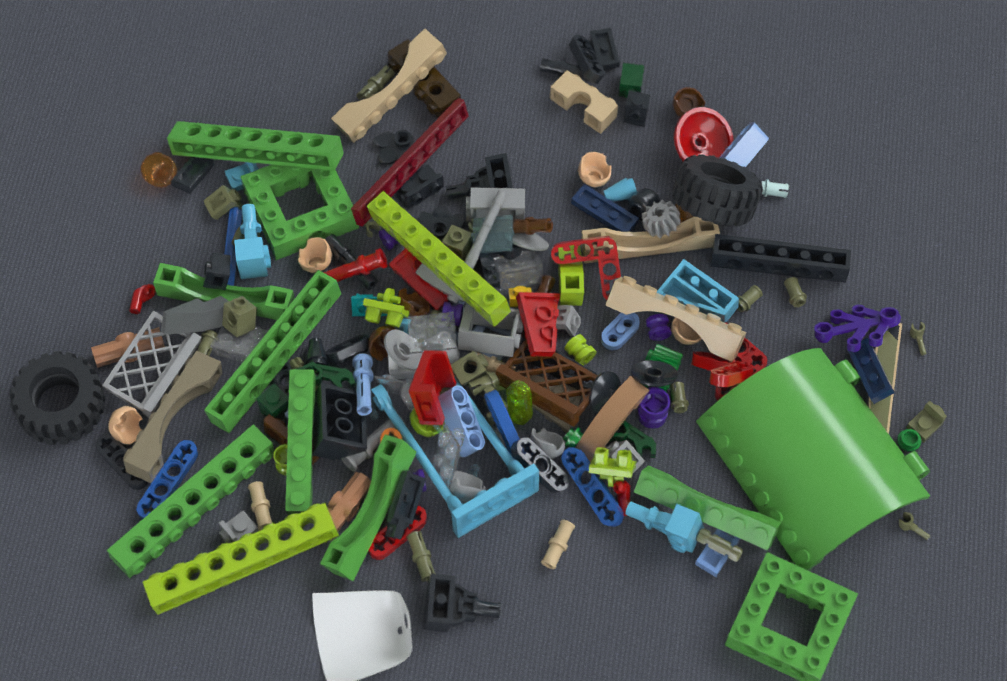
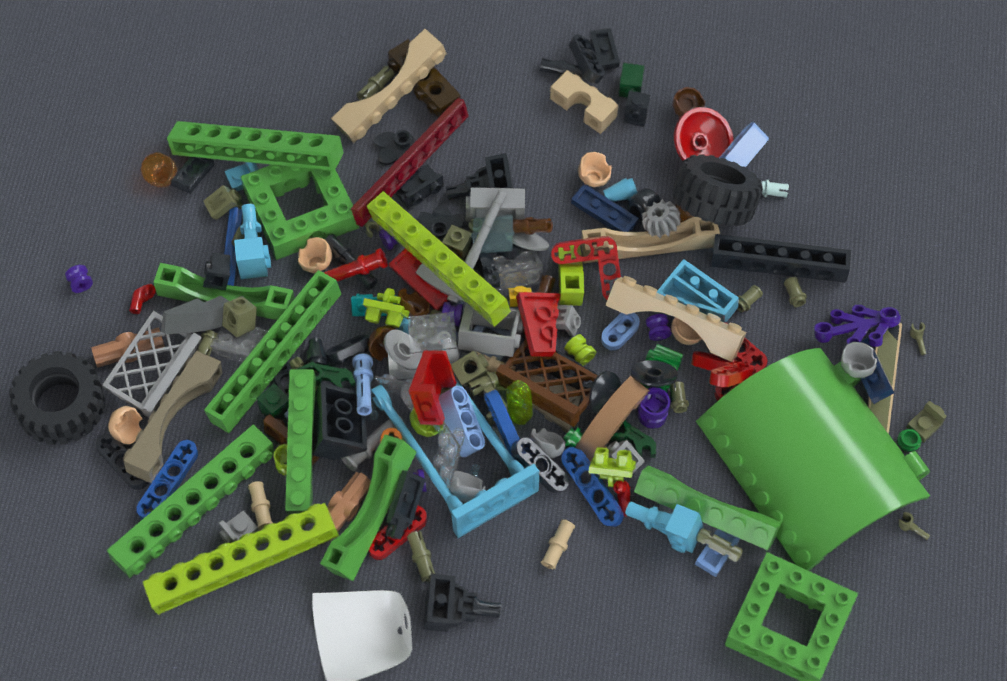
(79, 279): none -> dark purple wheel
(858, 360): none -> light grey hair

